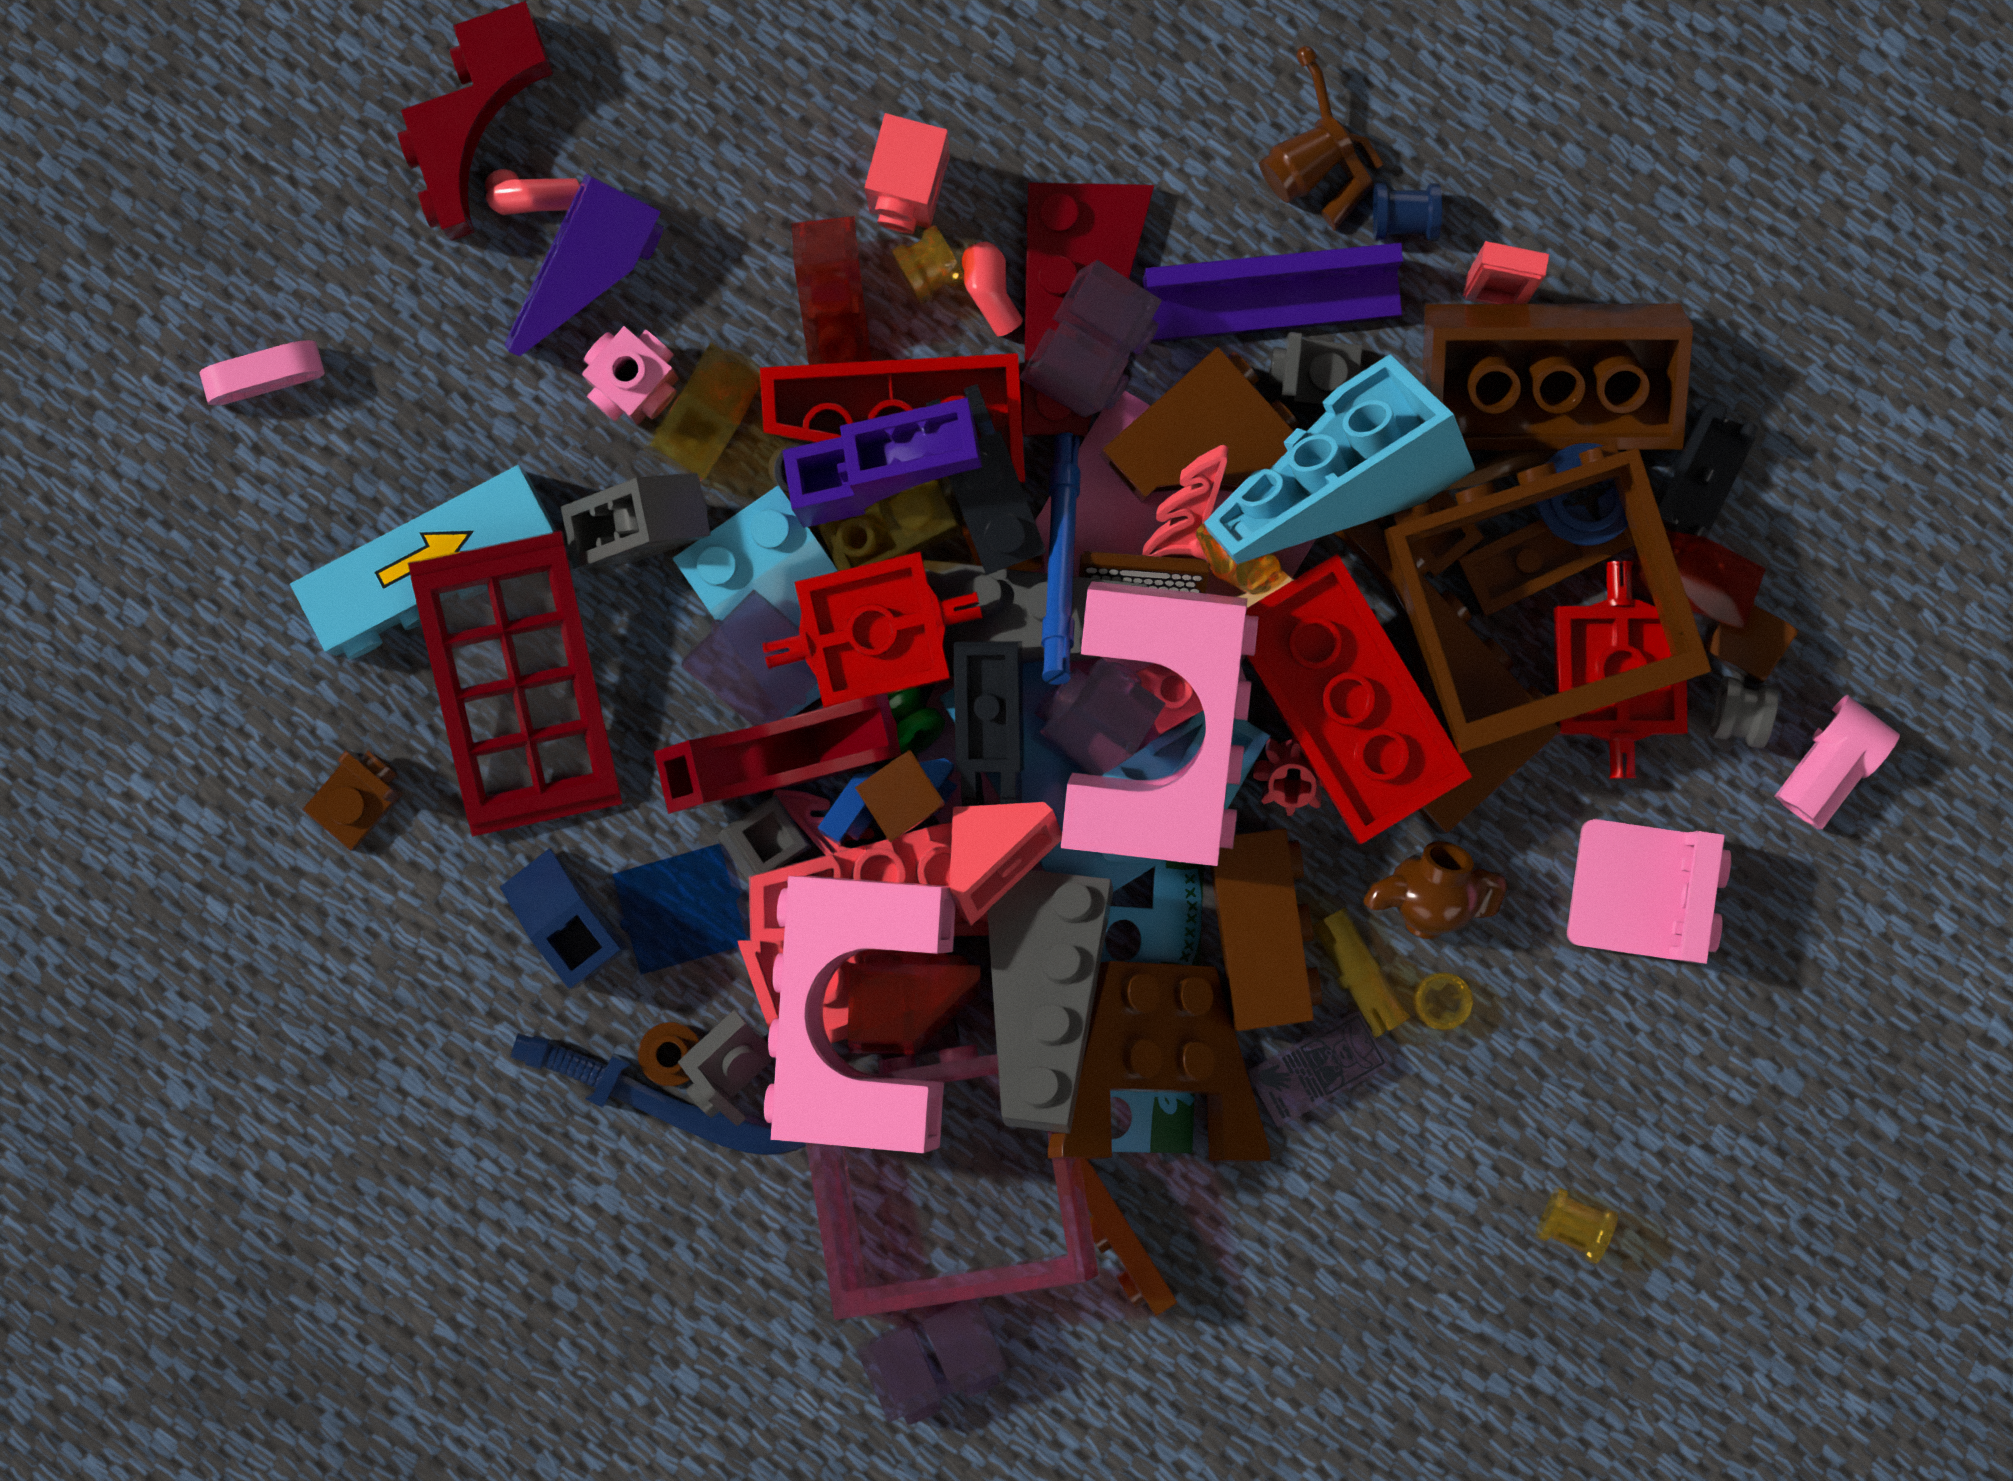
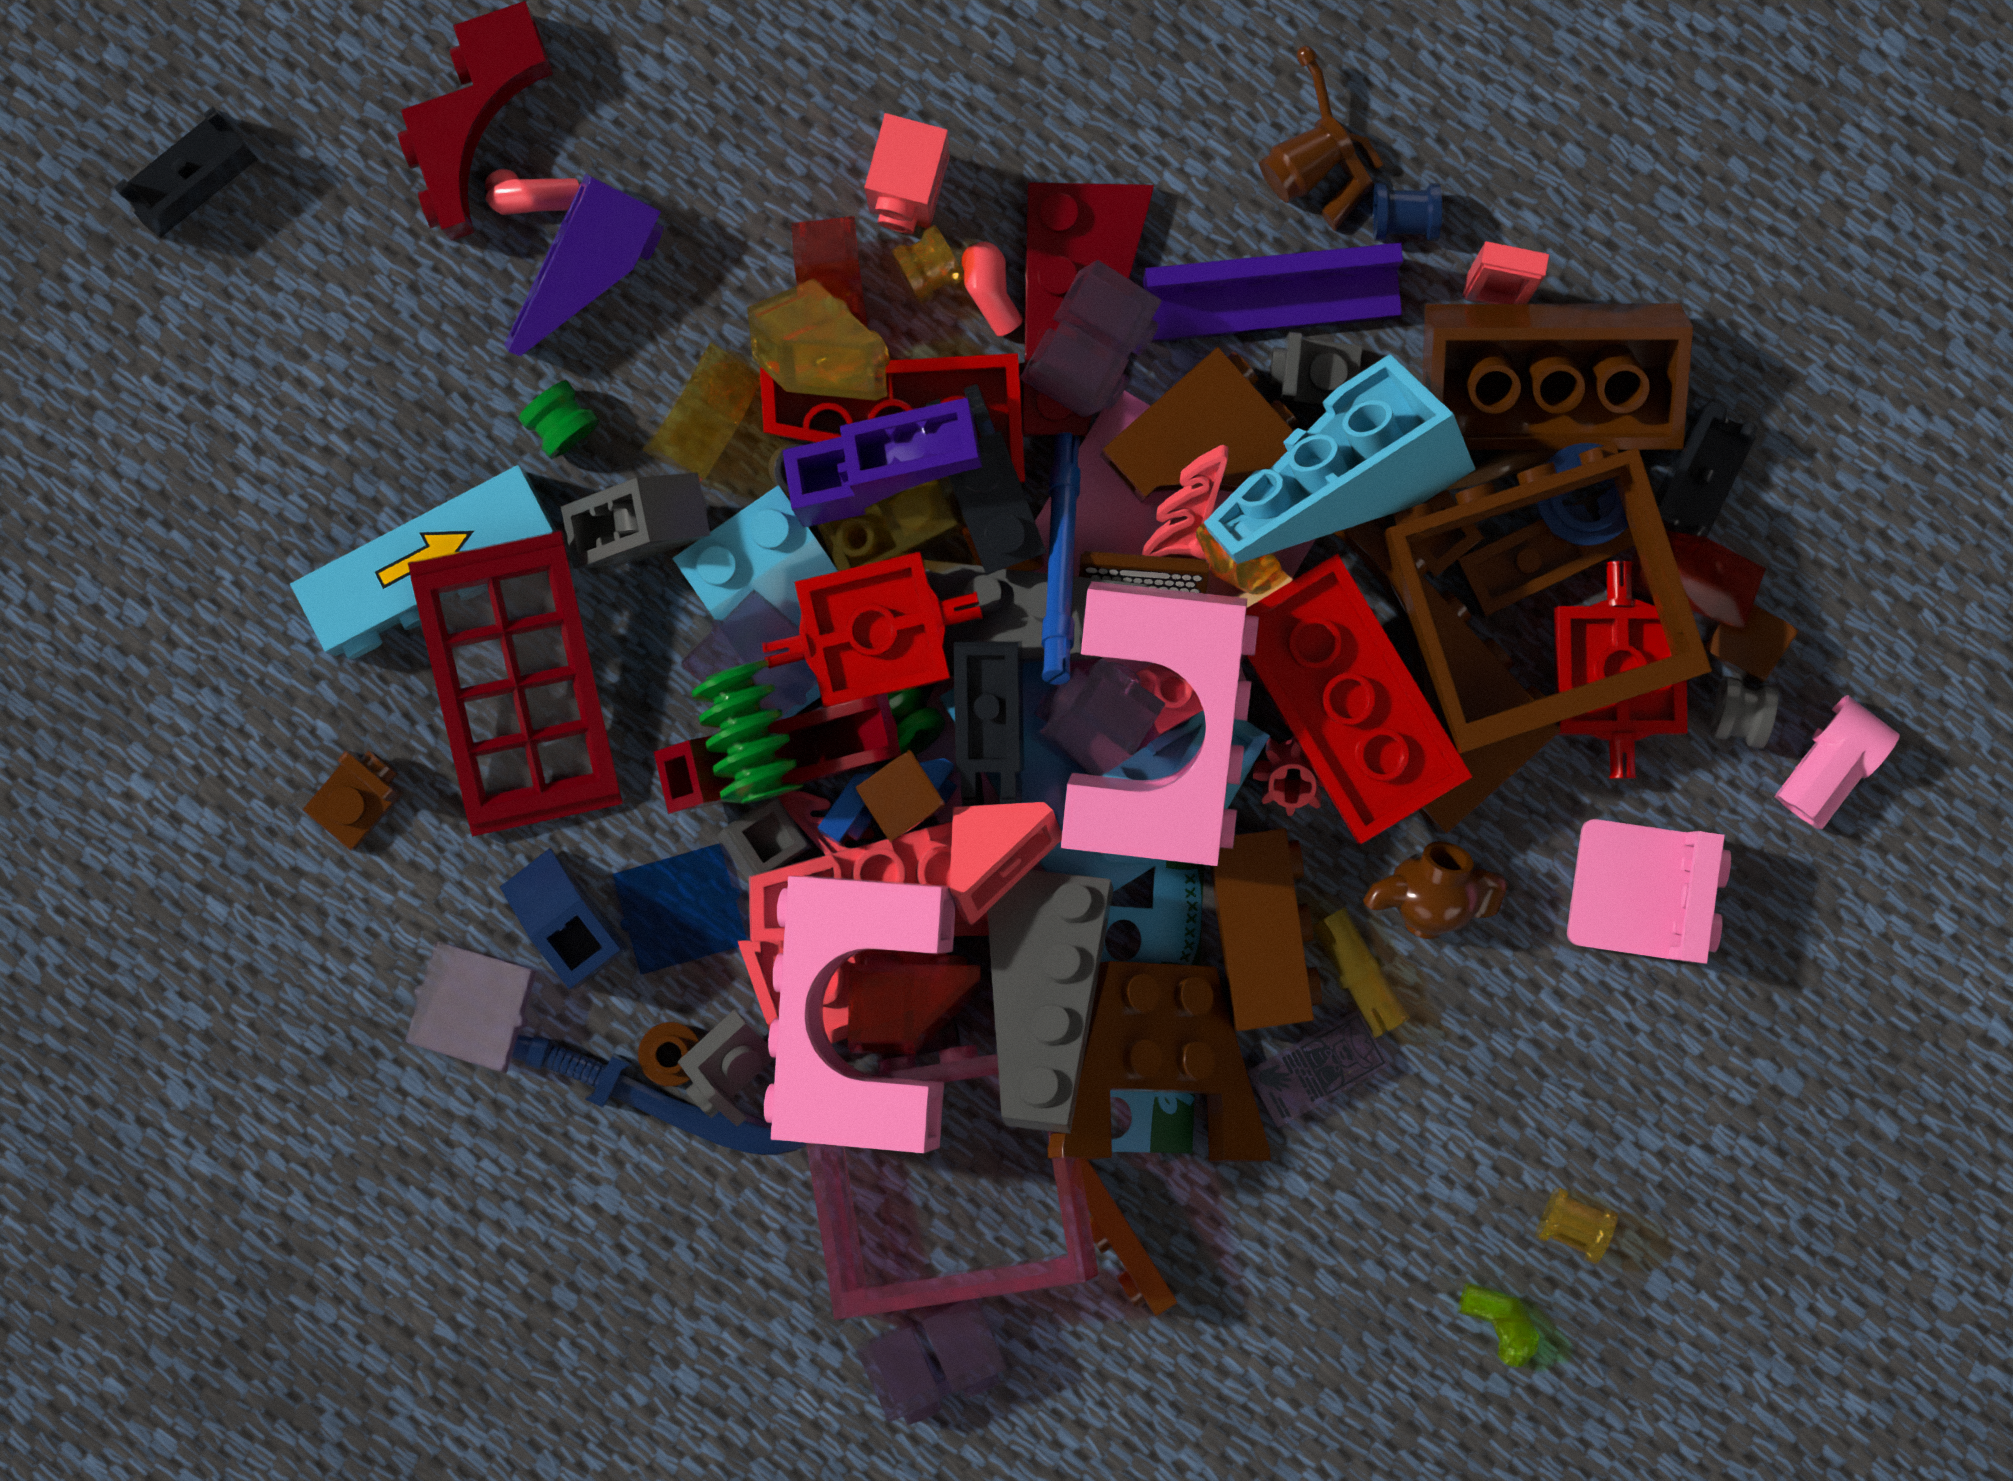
(187, 174): none -> black hinge
(261, 372): bright pink beam -> none
(471, 1007): none -> clear purple piece
(558, 419): none -> green wheel
(645, 394): bright pink brick -> none
(744, 734): none -> green piece
(817, 345): none -> clear yellow slope
(1447, 1019): clear yellow bush -> none
(1510, 1321): none -> clear neon green arm

